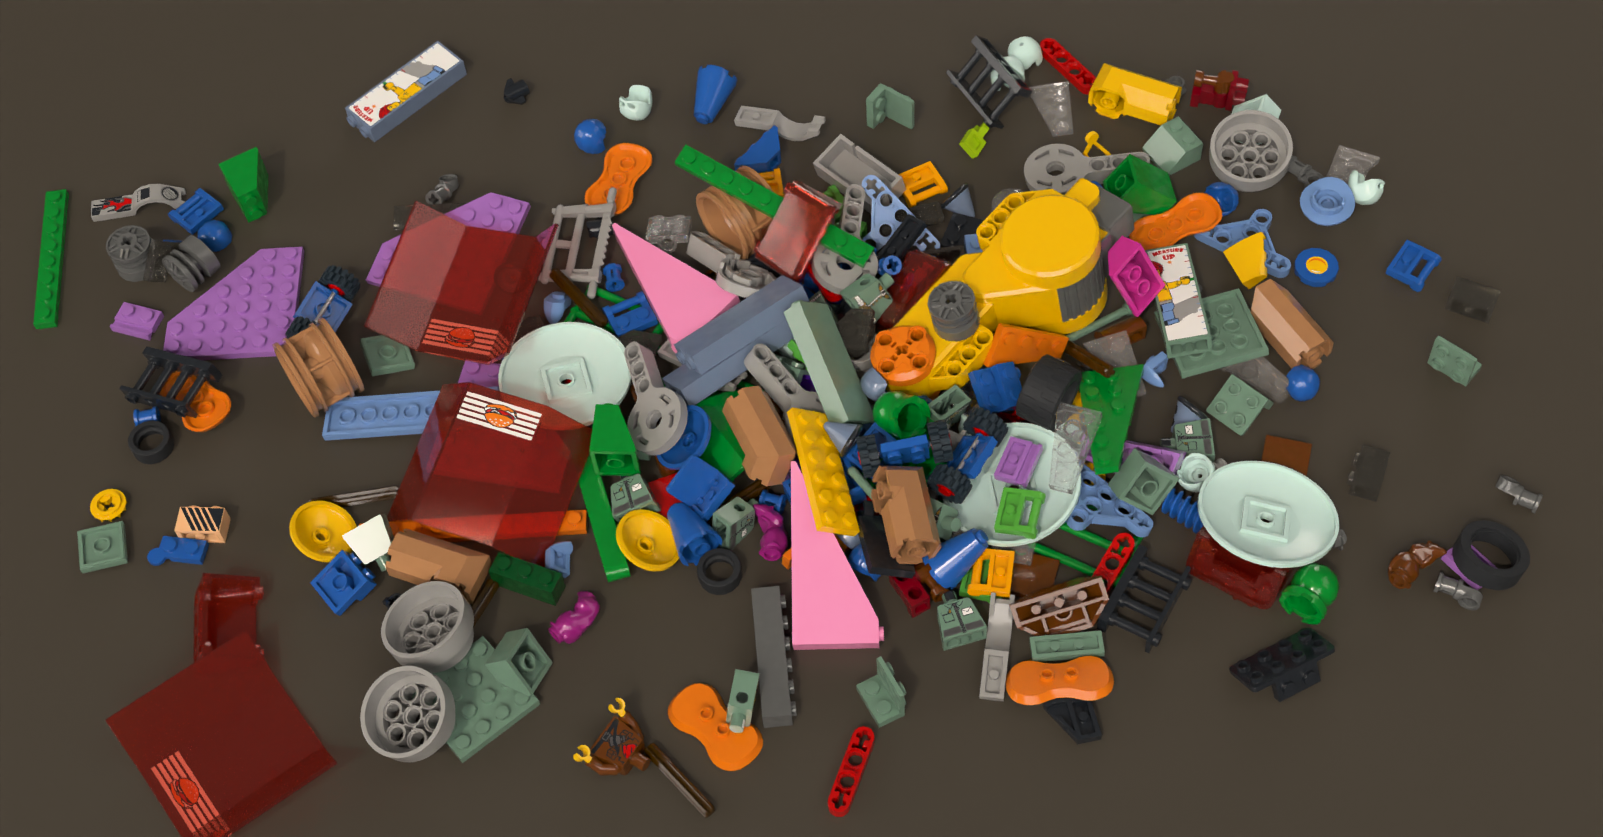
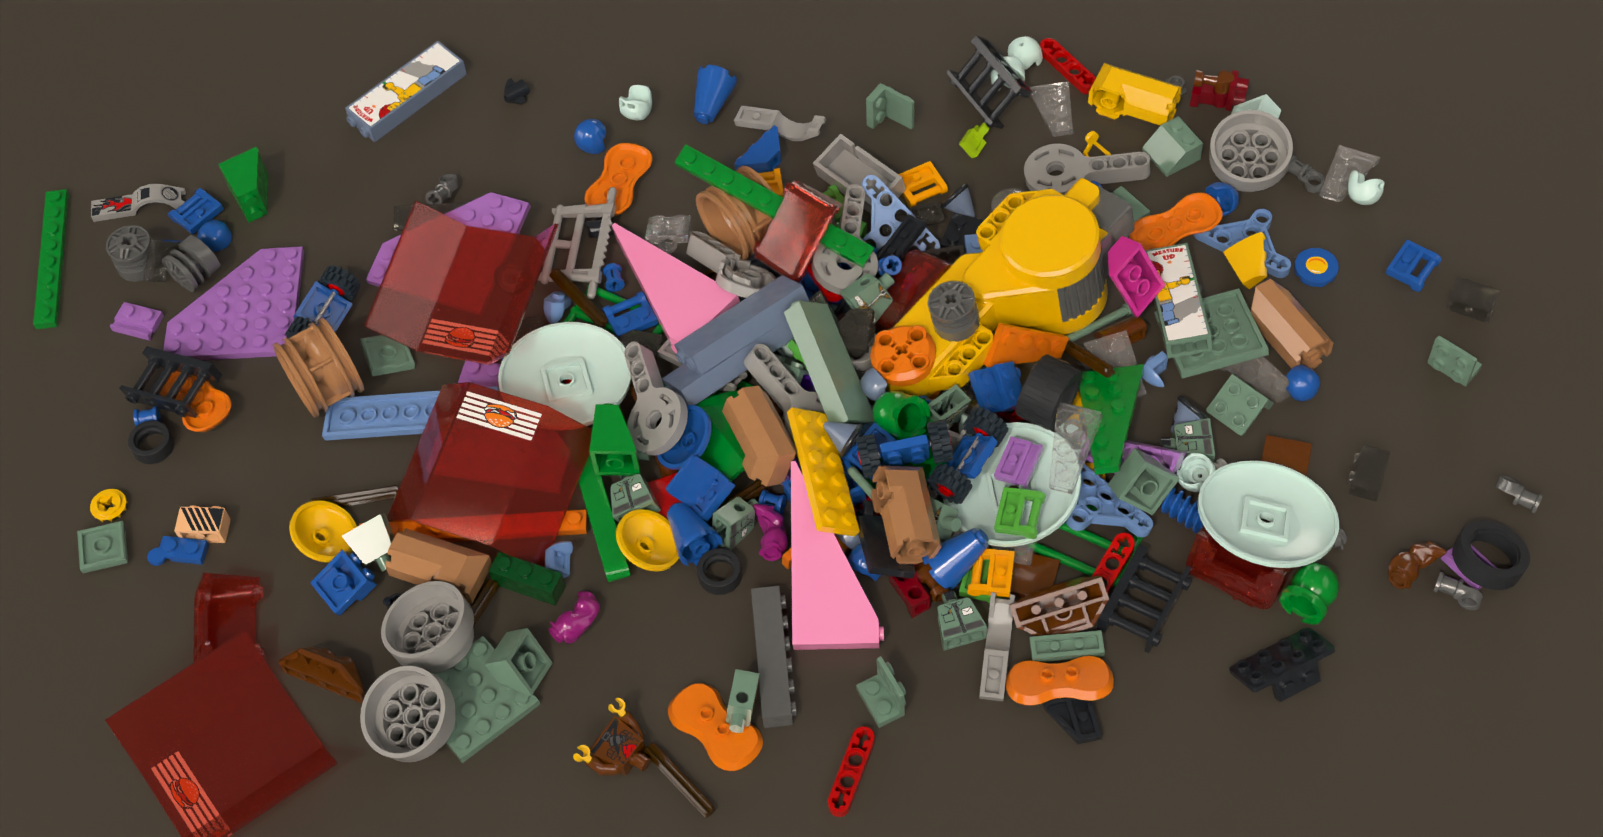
(325, 671): none -> reddish brown wedge
(1142, 186): green slope -> none
(1327, 201): medium blue hat -> none

